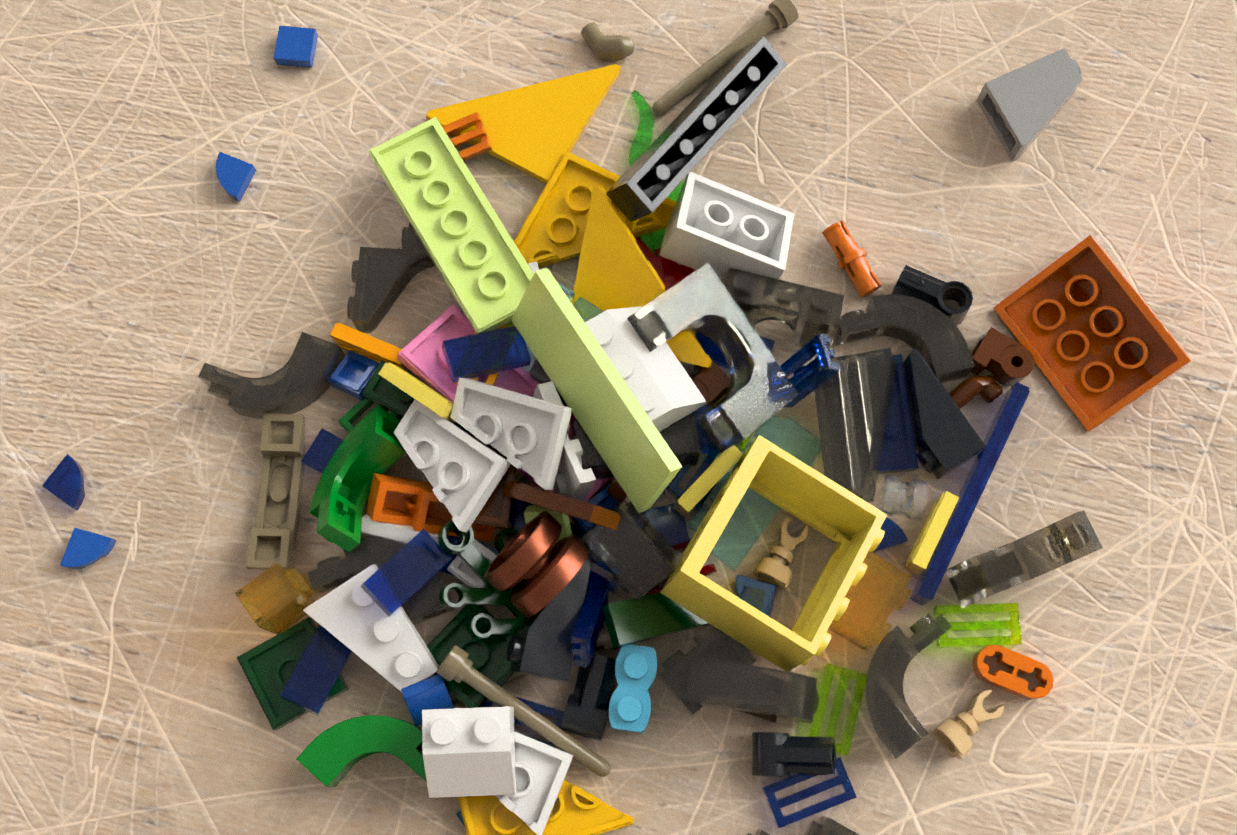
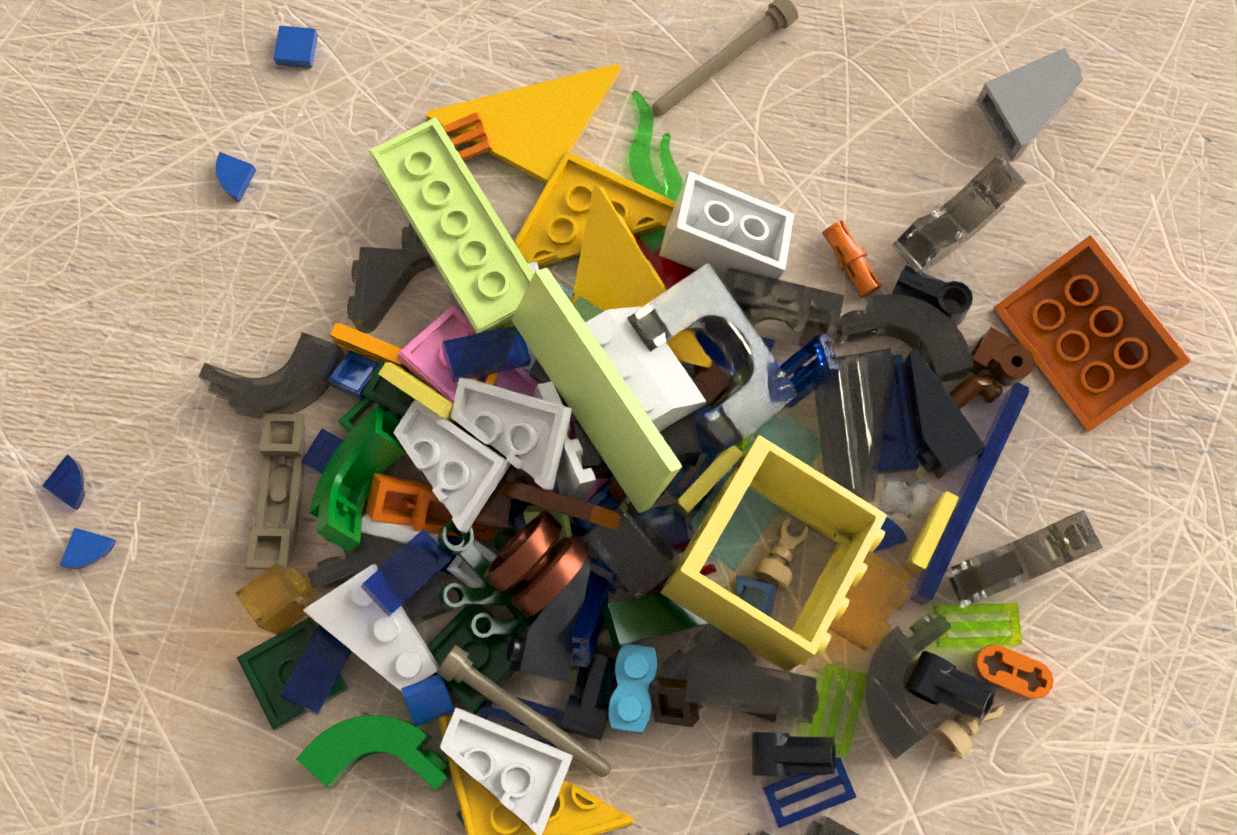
(469, 751): white slope -> none
(607, 46): dark tan arm -> none
(670, 704): none -> dark brown tile
(696, 130): brick -> none
(940, 682): none -> black piece
(960, 218): none -> clear smoke arch

